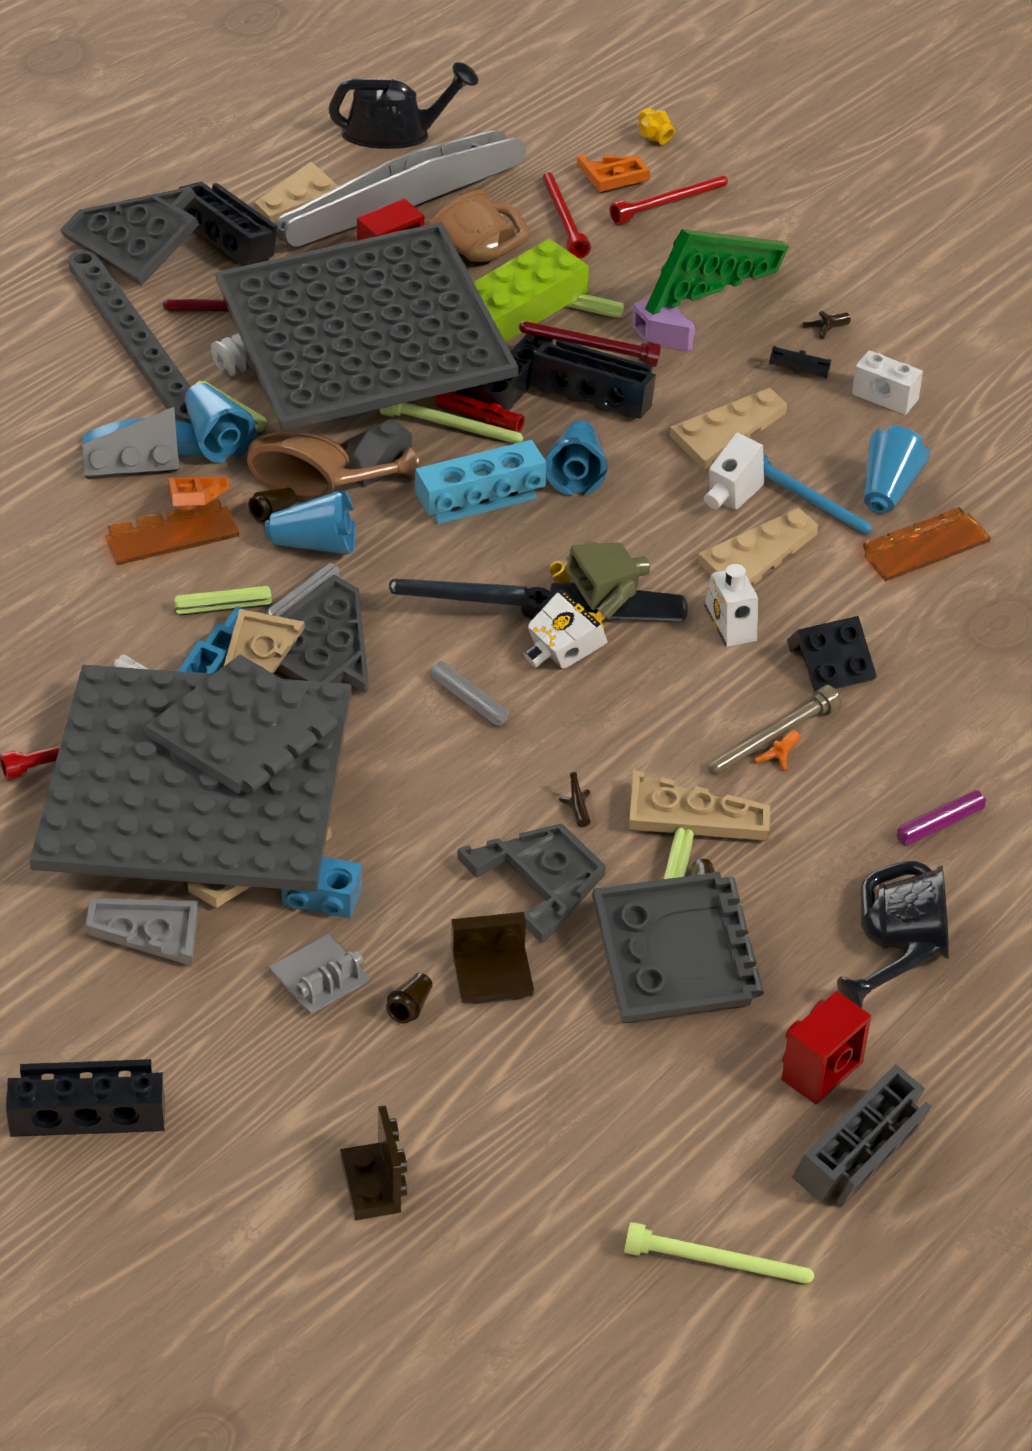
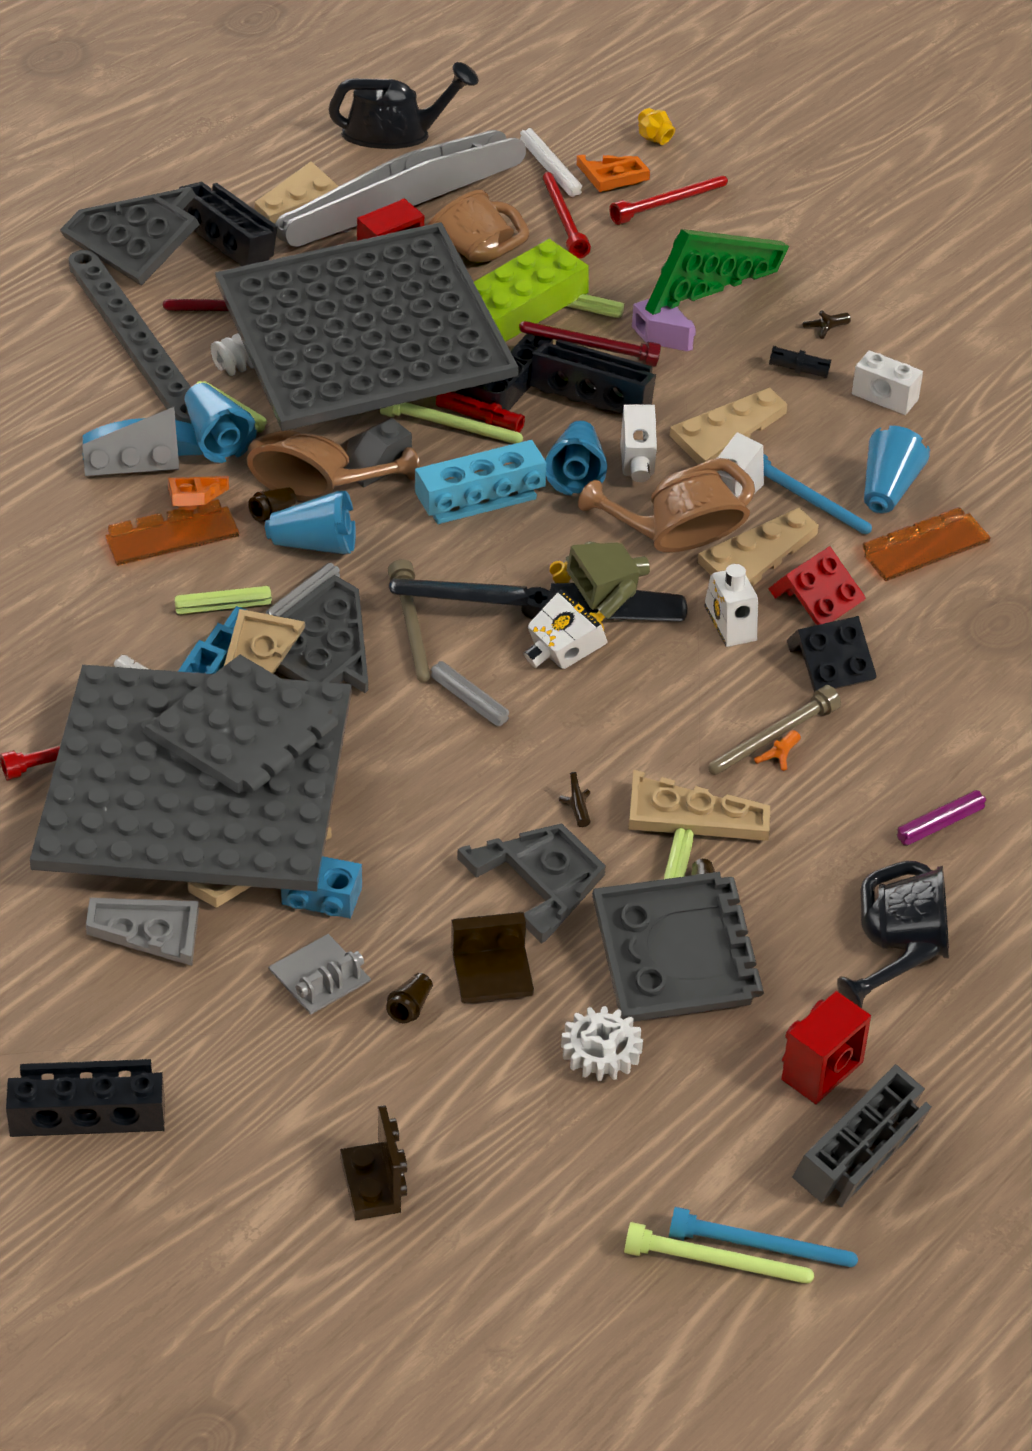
(404, 570): none -> dark tan piece
(551, 162): none -> white axle
(602, 1043): none -> white gear
(638, 455): none -> white torso
(687, 505): none -> medium nougat piece
(687, 1225): none -> dark azure piece
(821, 587): none -> red bracket

